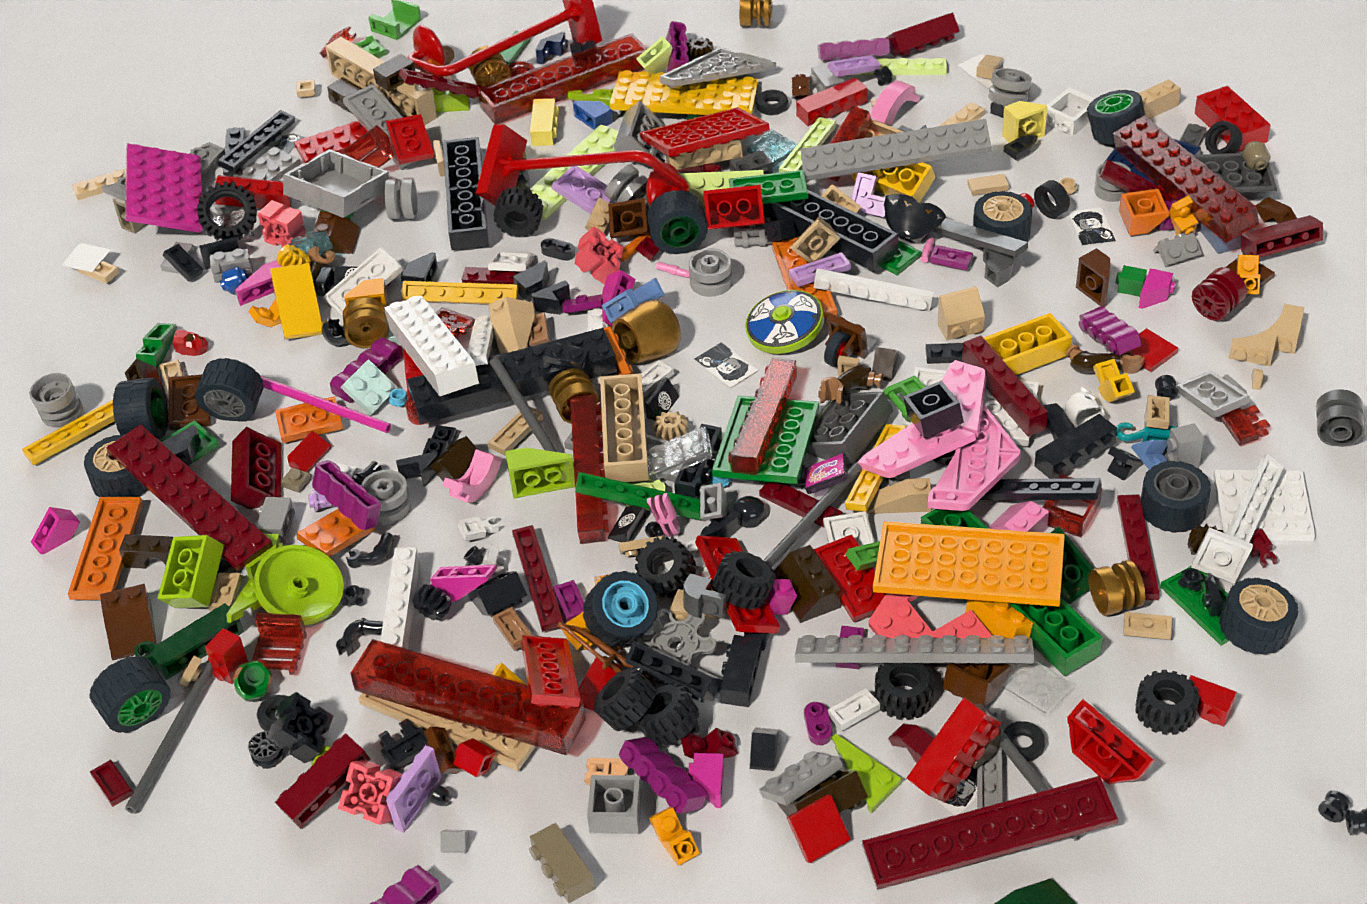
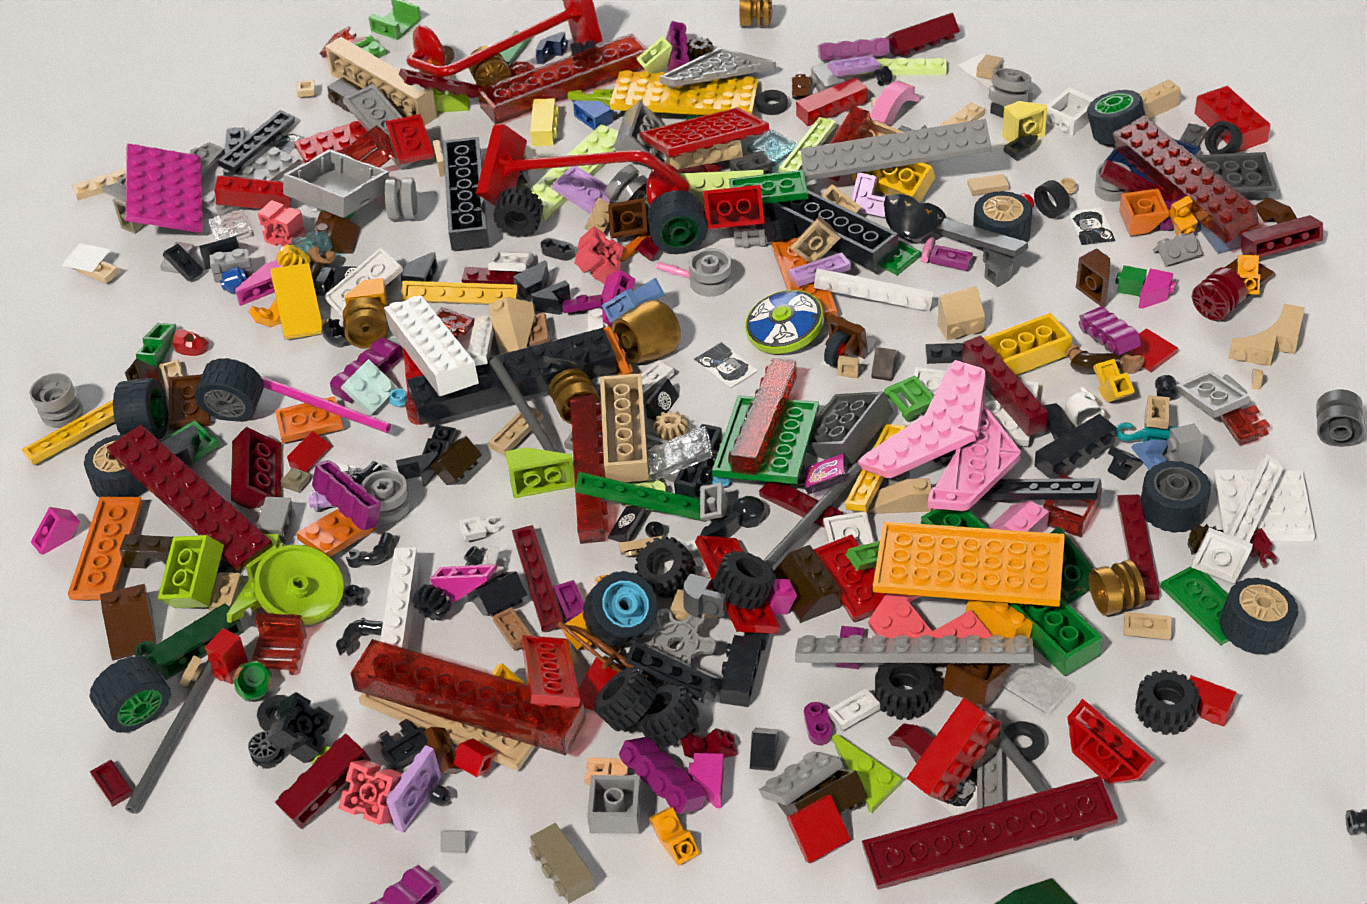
(227, 191): black tyre -> none
(387, 73): brick -> none
(476, 479): bright pink arch -> none
(665, 514): bright pink arm -> none
(854, 378): piece -> none
(933, 409): black brick -> none
(1191, 579): black plate -> none
(1212, 597): black plate -> none
(1256, 155): dark tan head -> none
(1334, 806): black wheel -> none

